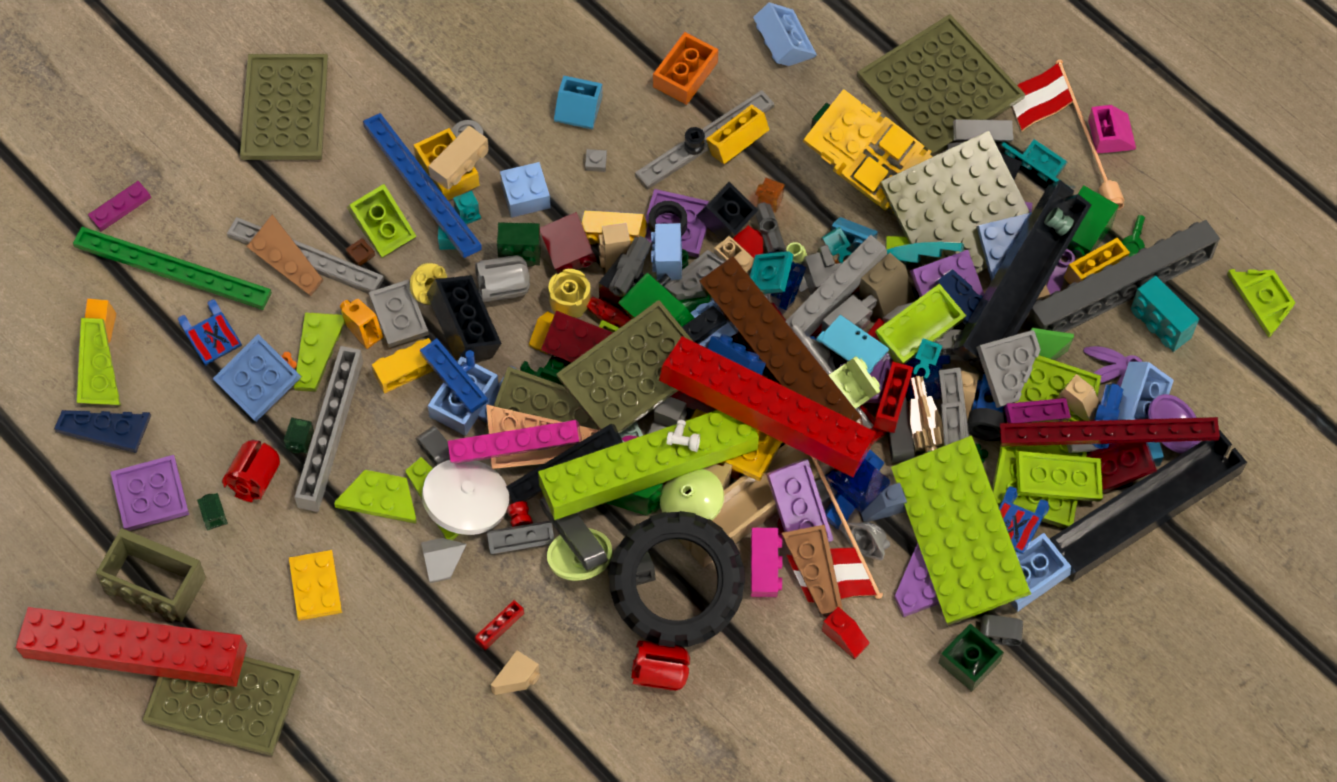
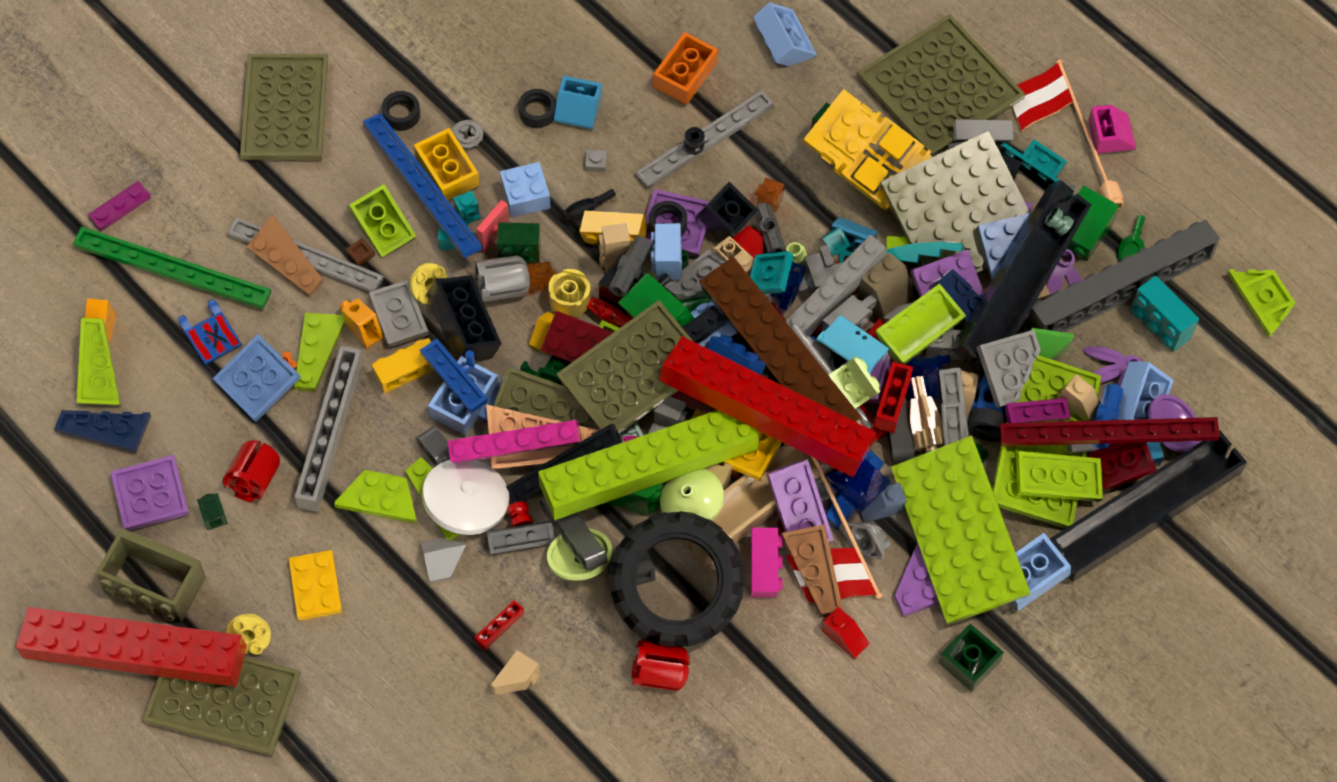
(253, 630): none -> light yellow plate
(298, 435): clear green brick -> none
(401, 97): none -> black tyre
(458, 158): tan brick -> none
(488, 228): none -> coral plate
(537, 95): none -> black tyre
(540, 275): none -> clear orange brick
(568, 243): dark red panel -> none
(577, 209): none -> black piece
(677, 438): white piece -> none
(737, 134): yellow brick -> none
(928, 354): teal plate -> none
(1002, 629): dark grey beam -> none
(1021, 522): blue flag -> none
(1096, 261): yellow brick -> none

